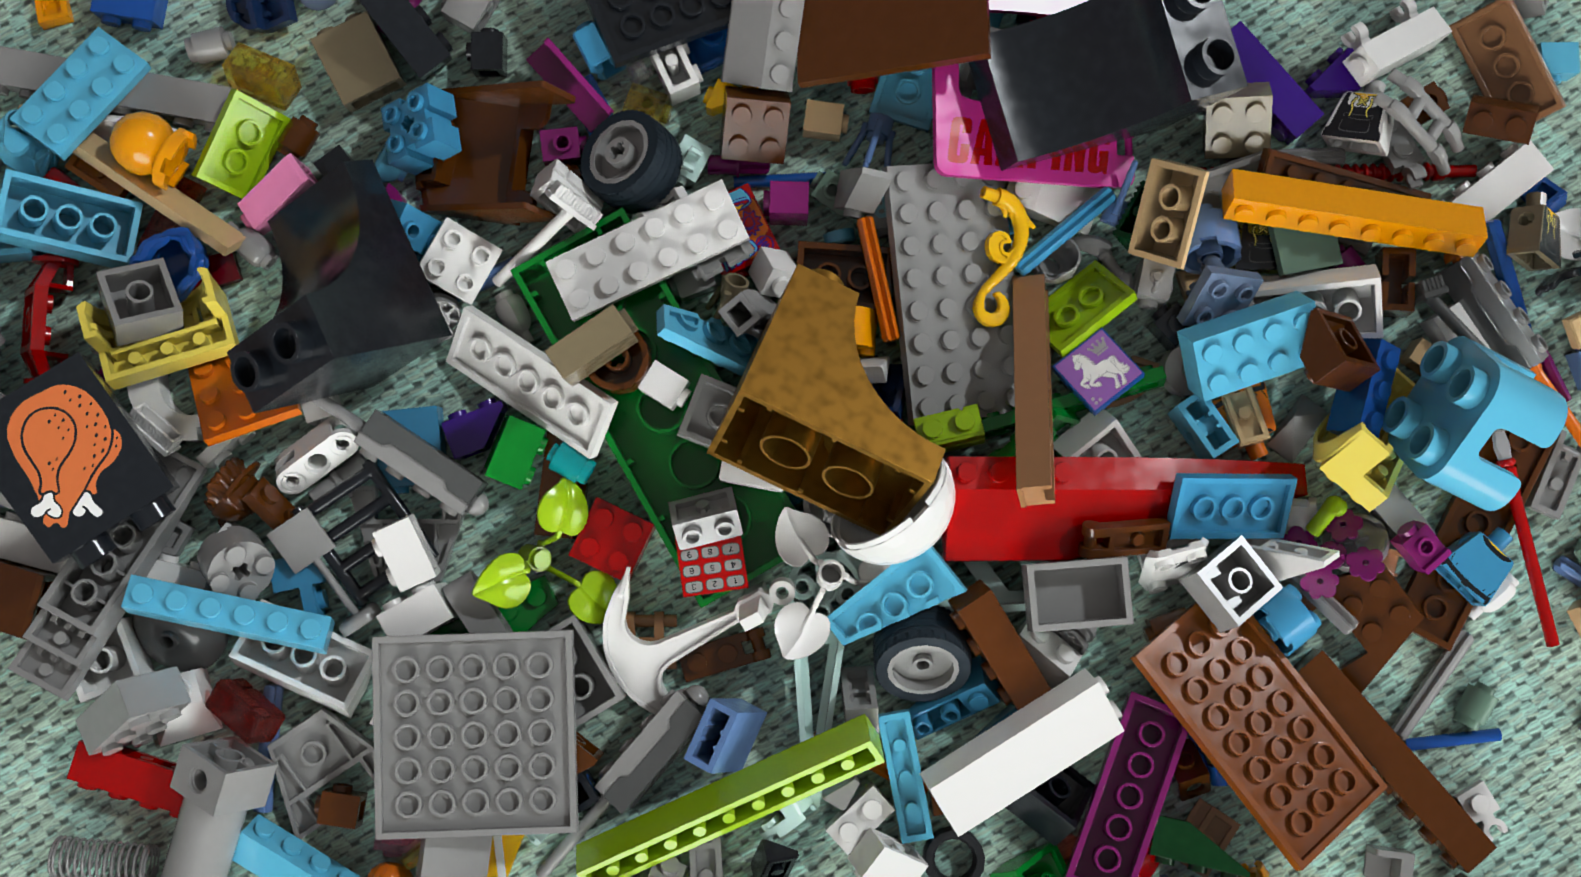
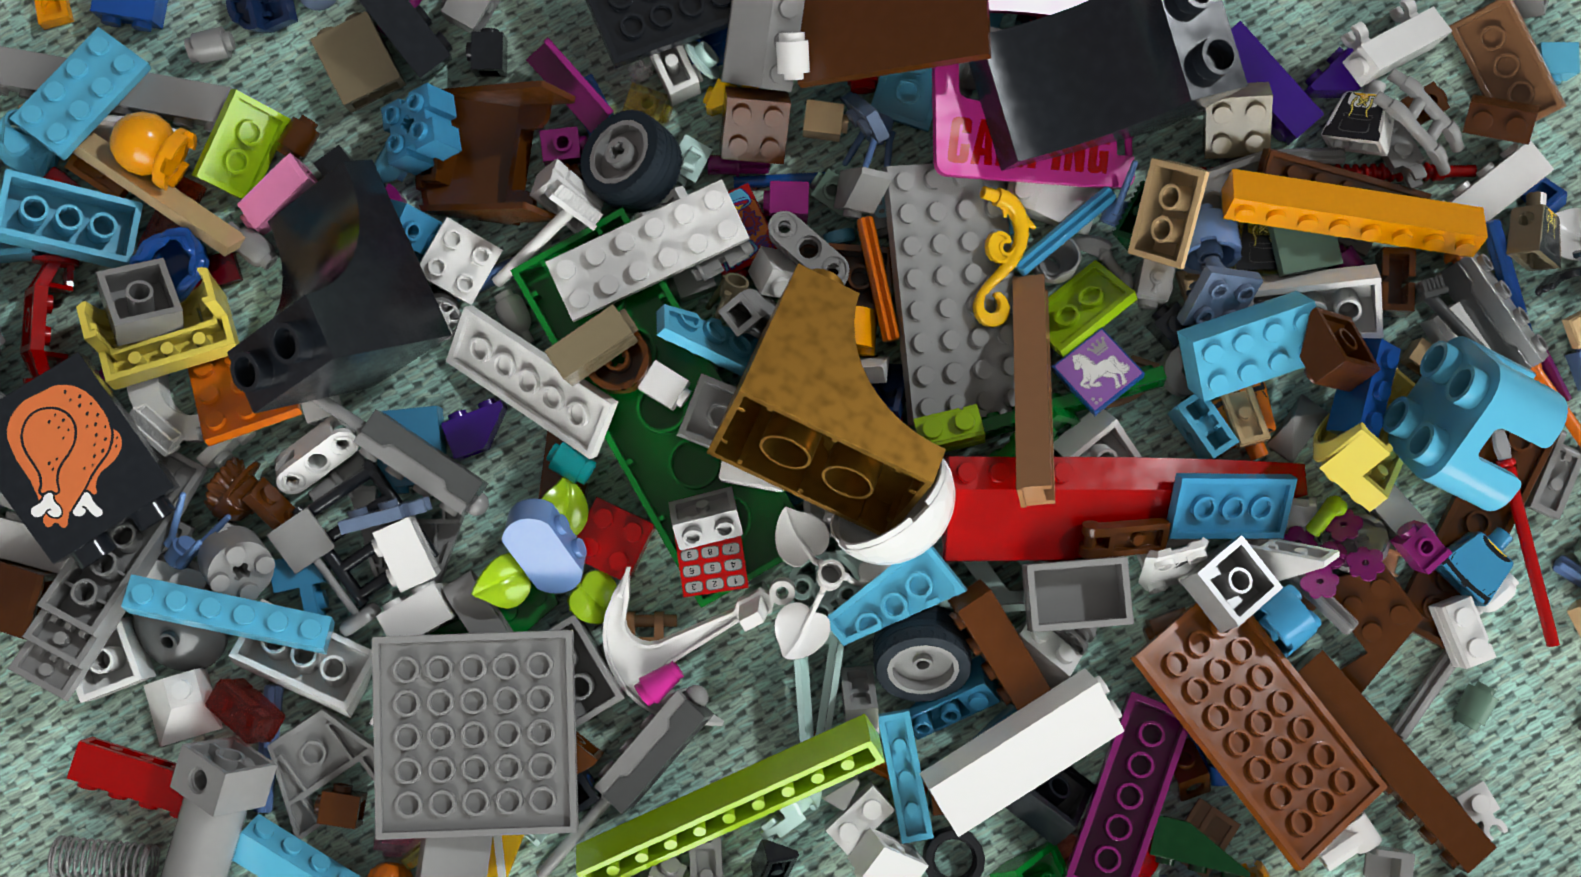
(133, 711): light grey brick -> none
(184, 549): none -> medium blue plant
(262, 76): clear yellow brick -> none
(388, 511): none -> sand blue plate
(514, 452): green slope -> none
(544, 545): none -> brick
(594, 51): dark azure brick -> none
(658, 683): none -> dark pink cone
(703, 58): none -> light aqua piece
(724, 654): reddish brown plate -> none
(725, 735): medium blue brick -> none
(792, 55): none -> white brick
(800, 235): none -> light grey piece
(865, 117): none -> sand blue plate
(1355, 839): none -> white piece
(1454, 739): blue bar -> none
(1462, 631): none -> white brick

